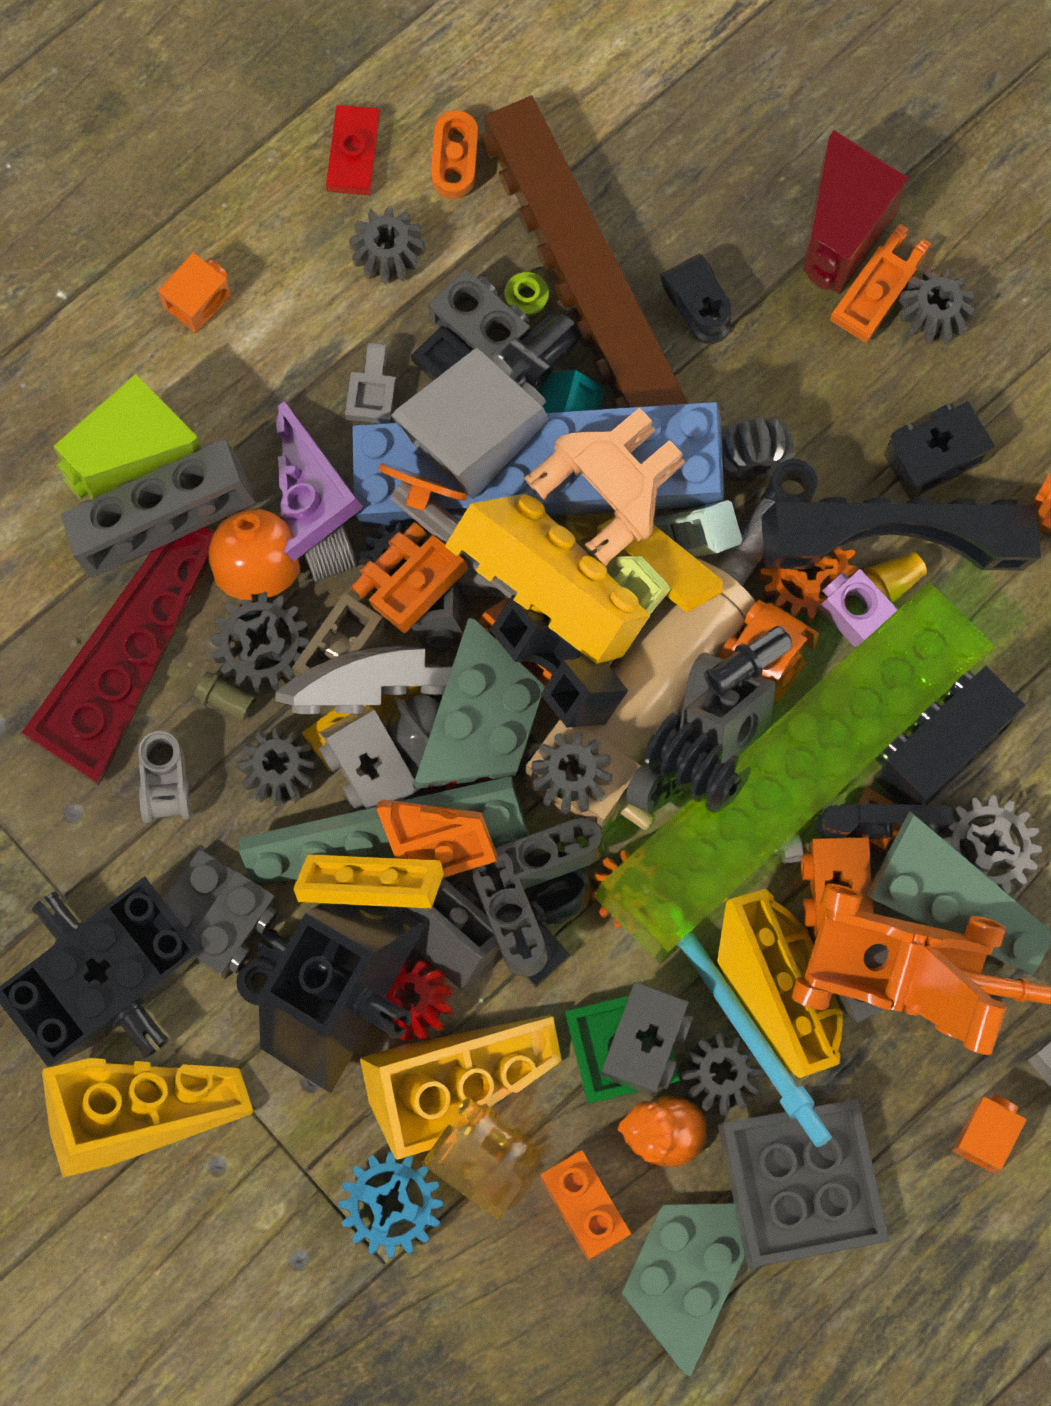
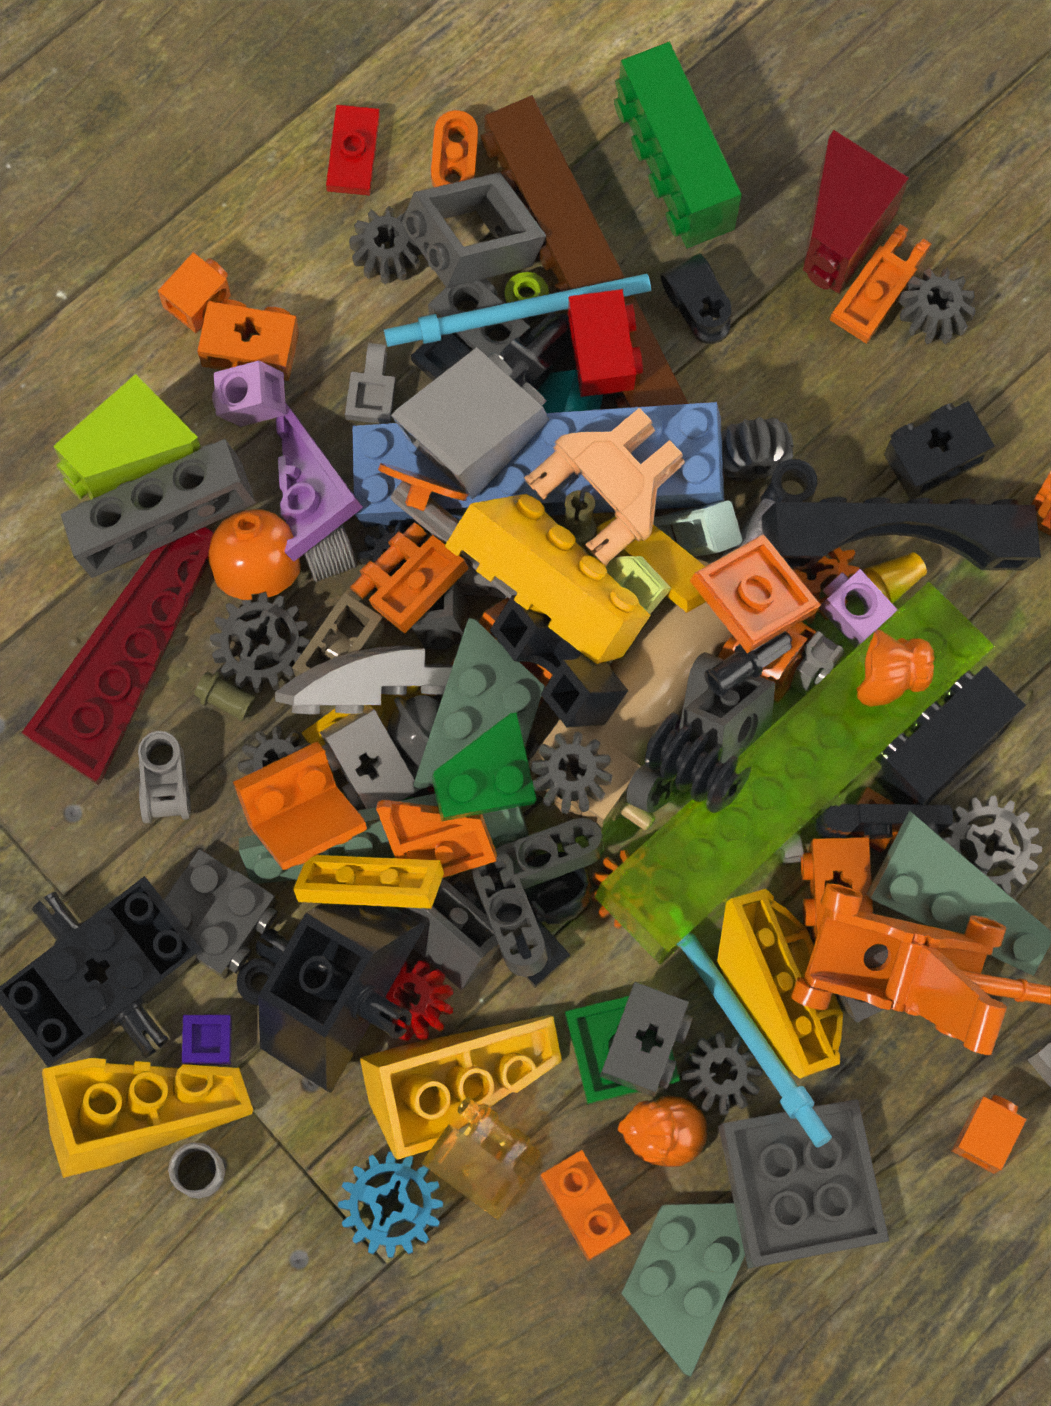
(178, 1156): none -> light grey piece
(206, 1039): none -> dark purple plate
(231, 322): none -> orange brick
(249, 393): none -> lavender brick
(298, 807): none -> orange bracket
(431, 328): none -> medium azure bar
(486, 774): none -> green wing
(515, 230): none -> dark grey window
(579, 517): none -> olive pin
(602, 342): none -> red brick
(676, 145): none -> green brick
(755, 593): none -> orange plate
(818, 662): none -> light grey plate
(895, 667): none -> orange hair

